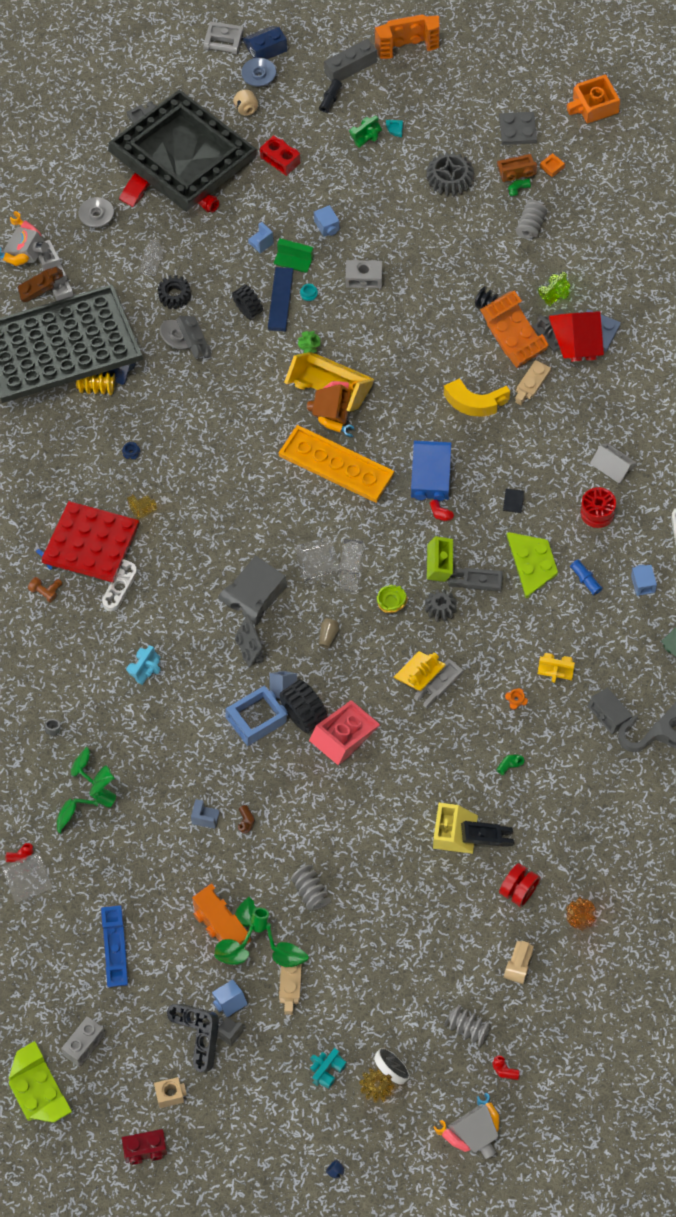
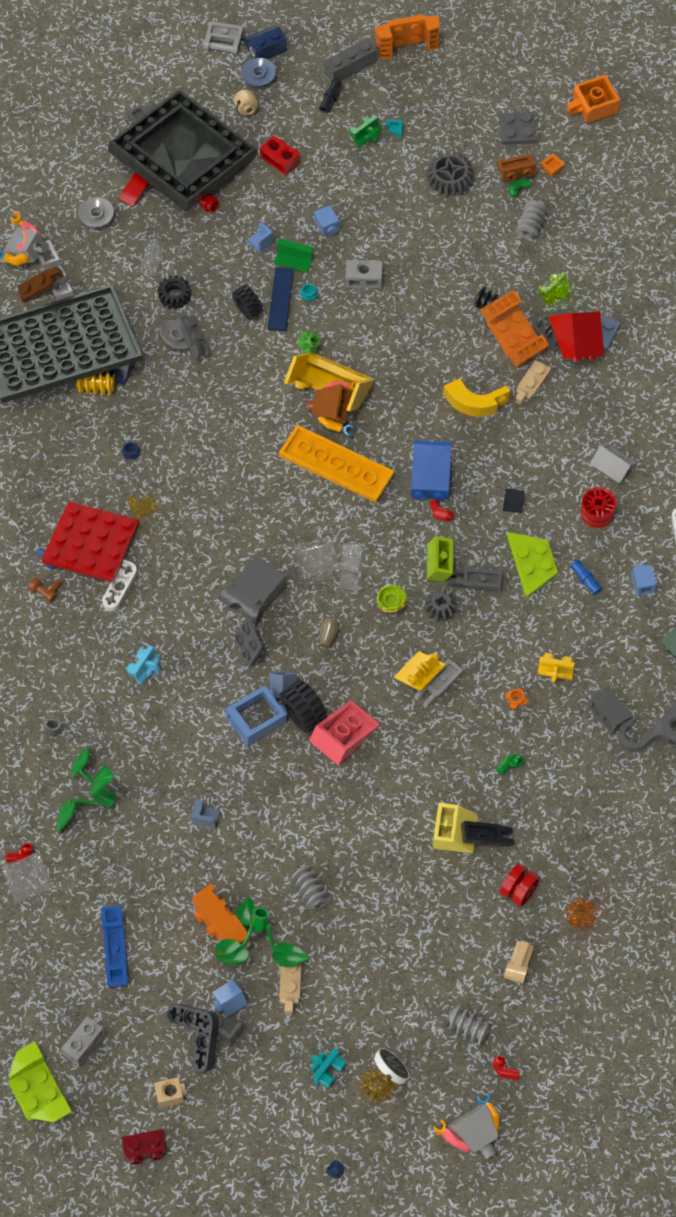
(247, 821): reddish brown arm -> none

